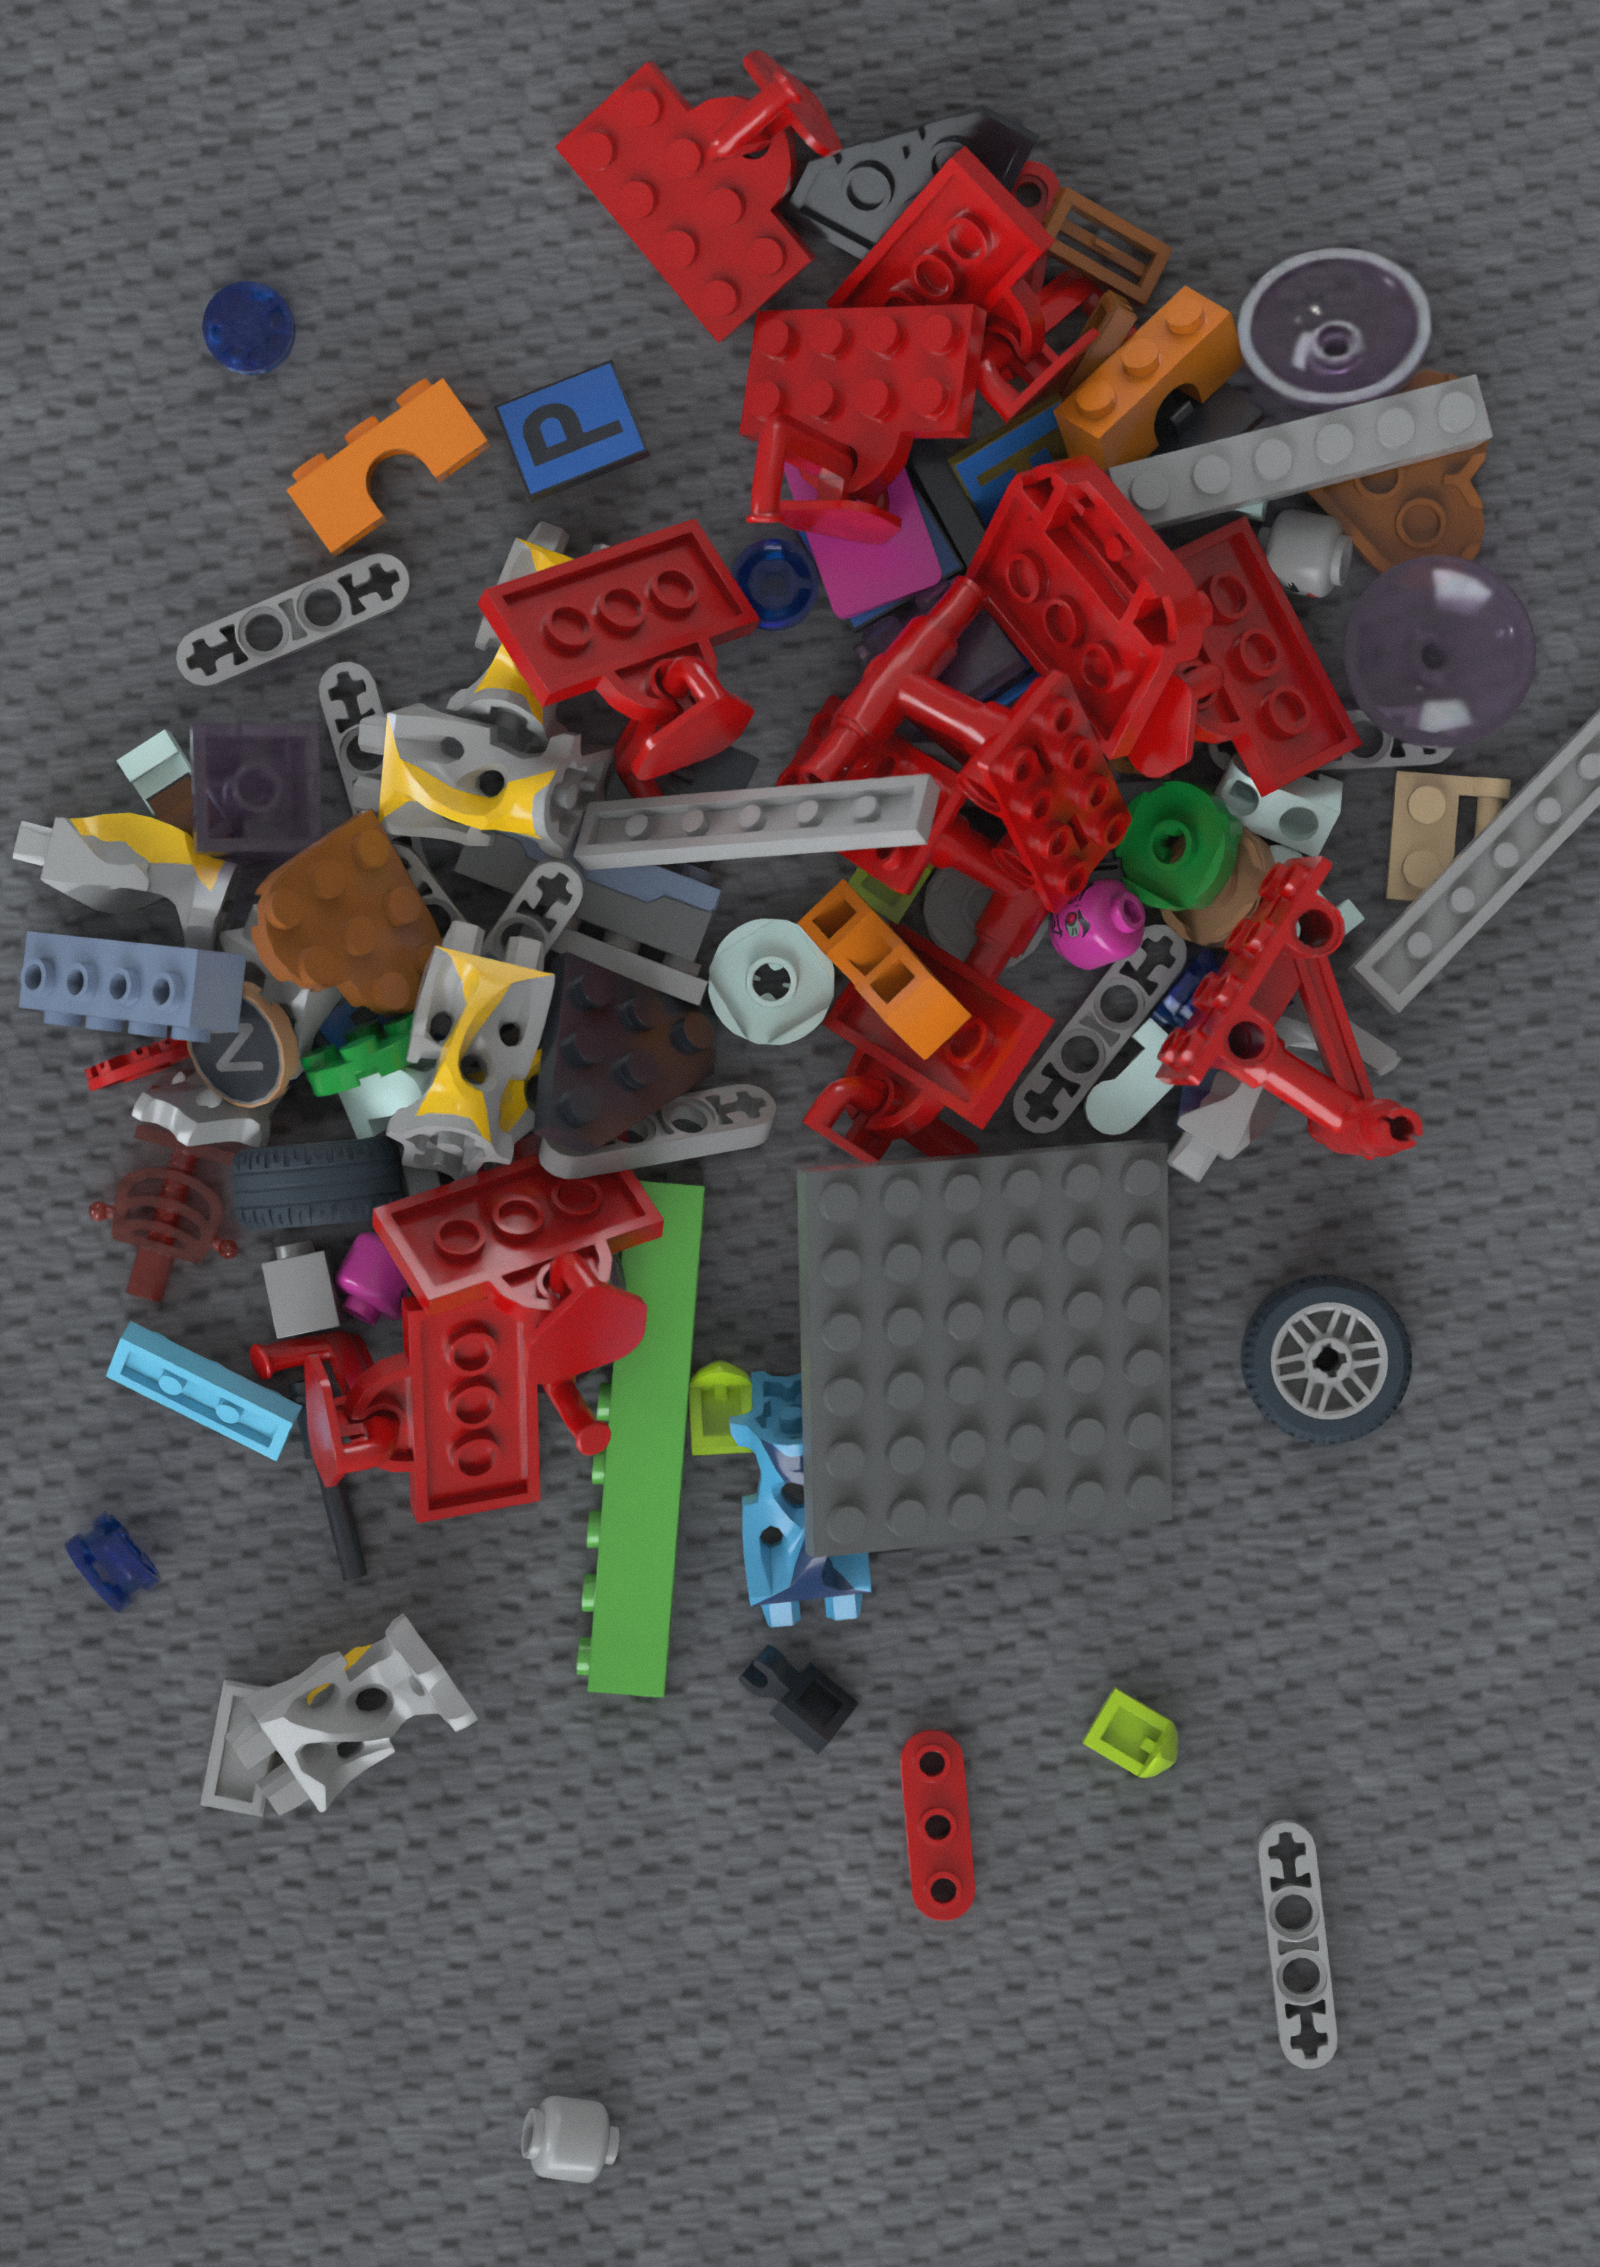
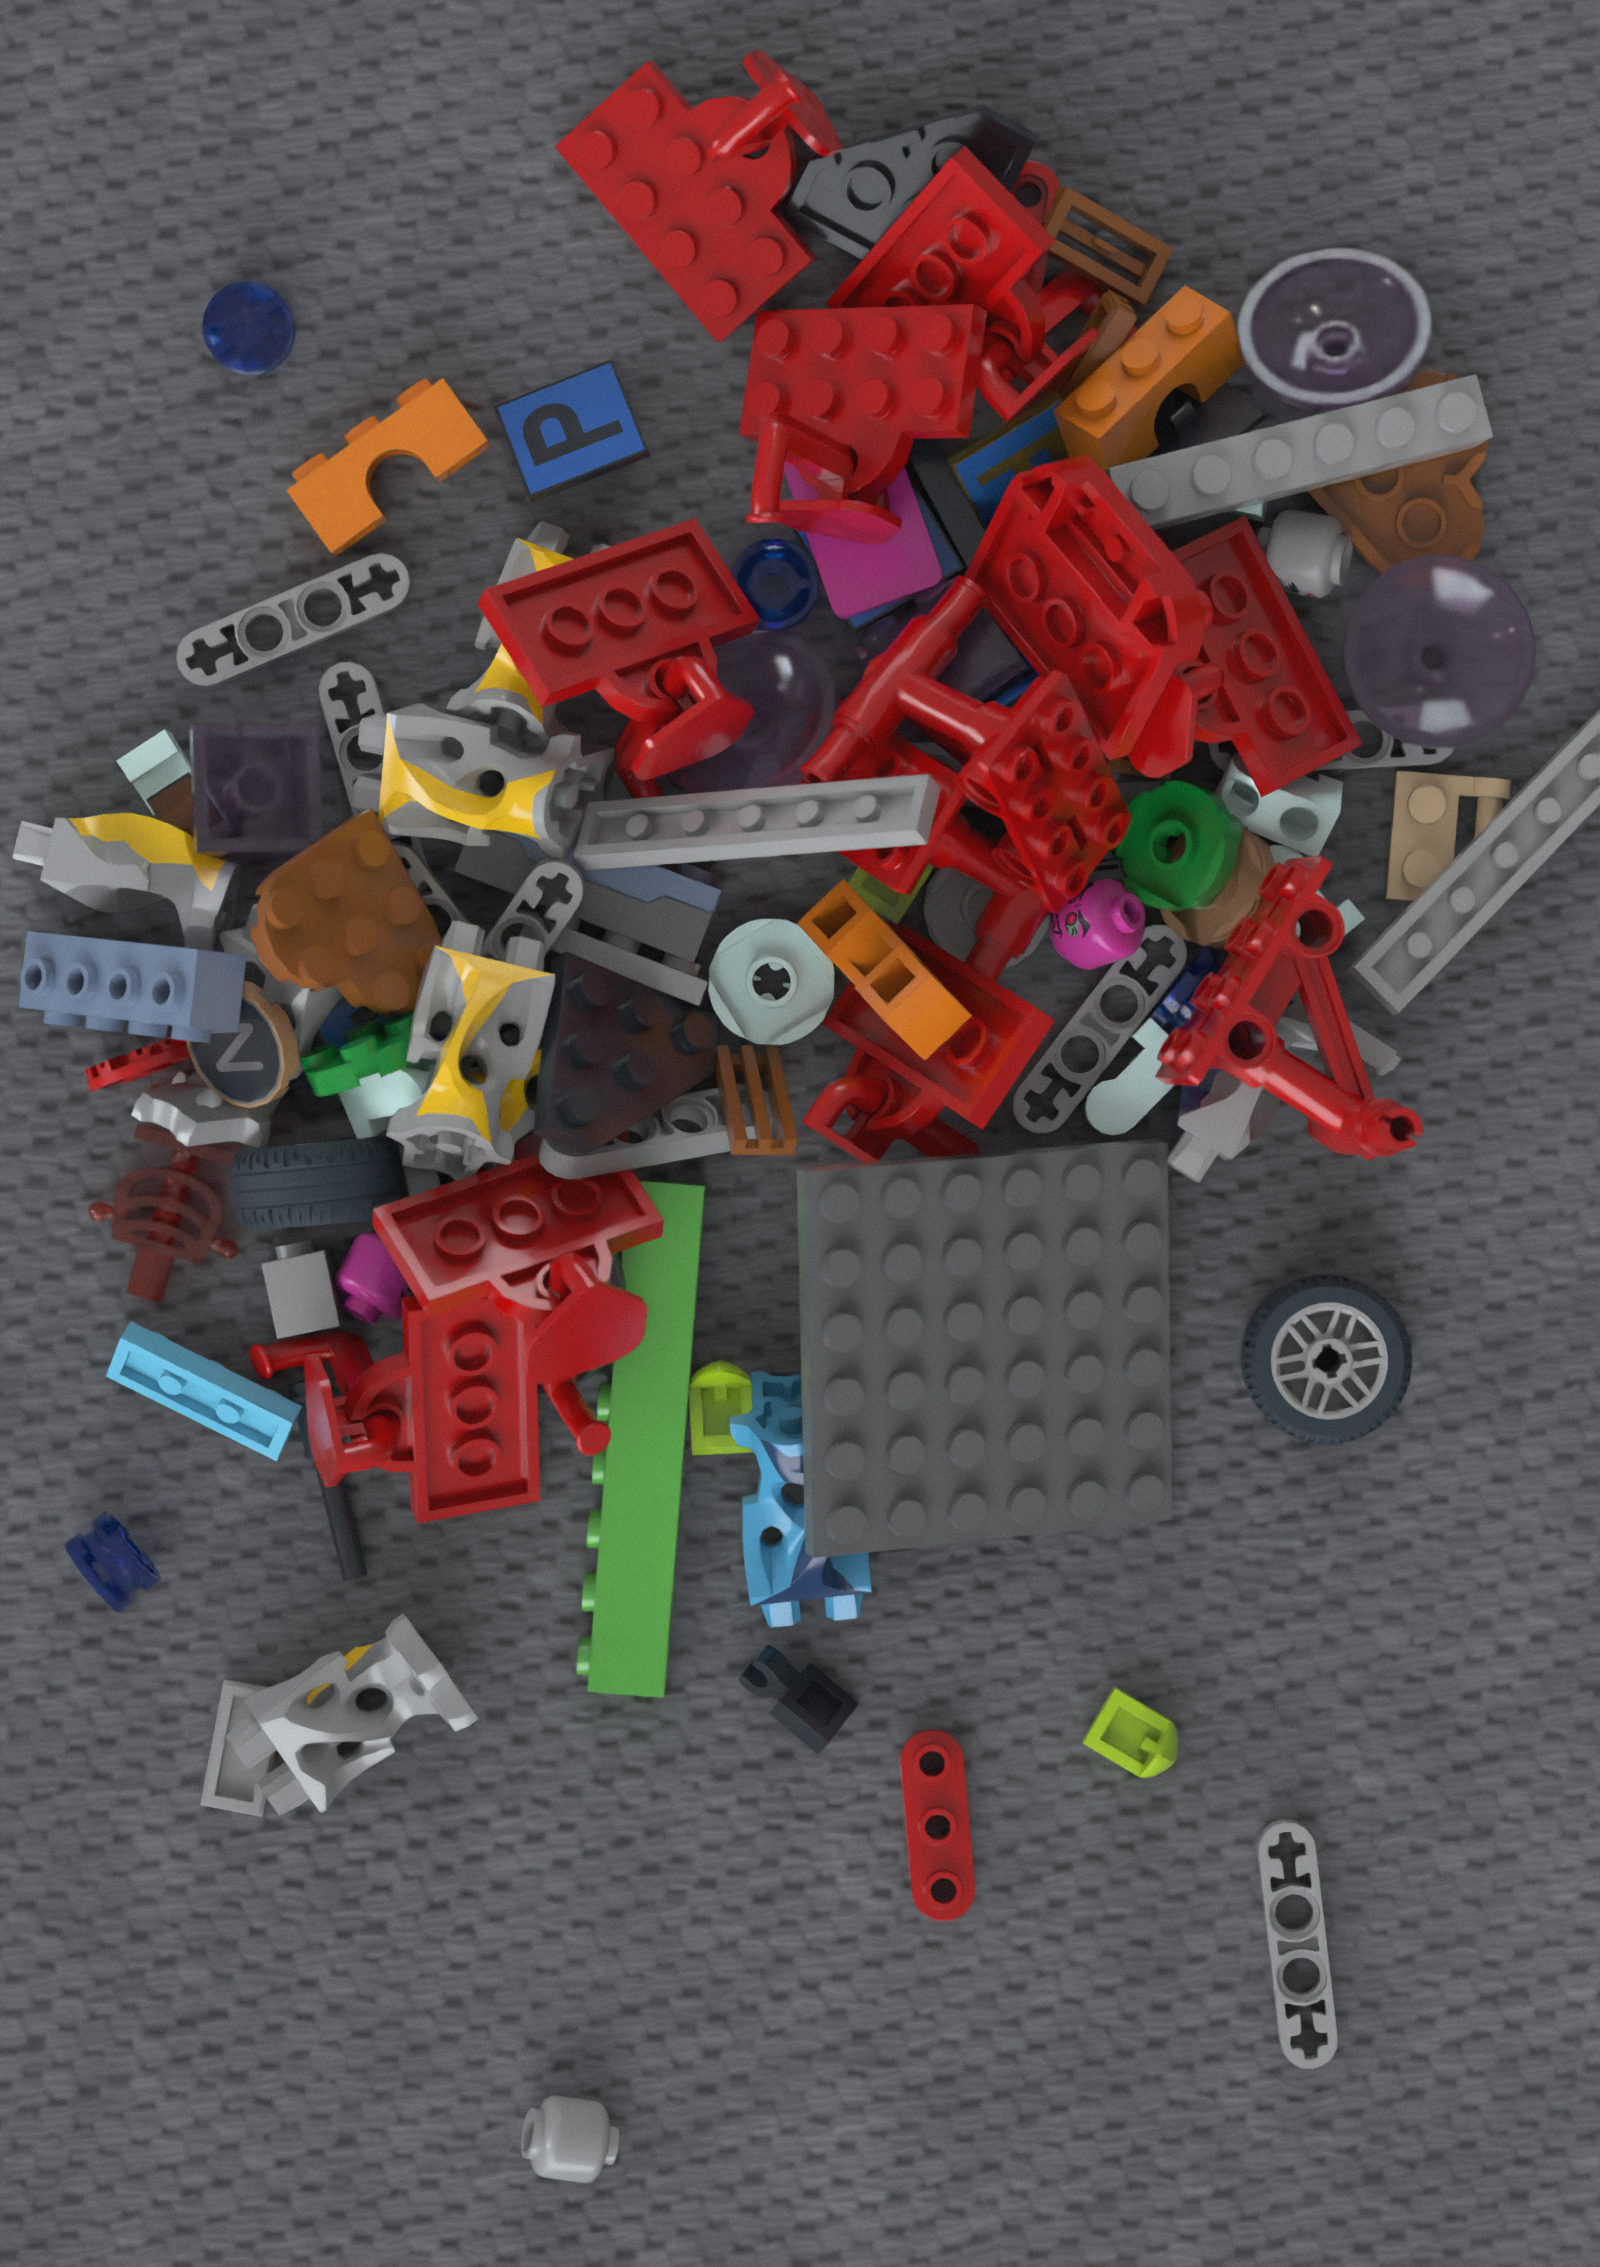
(750, 1065): none -> dark orange tile
(790, 698): none -> clear purple dish

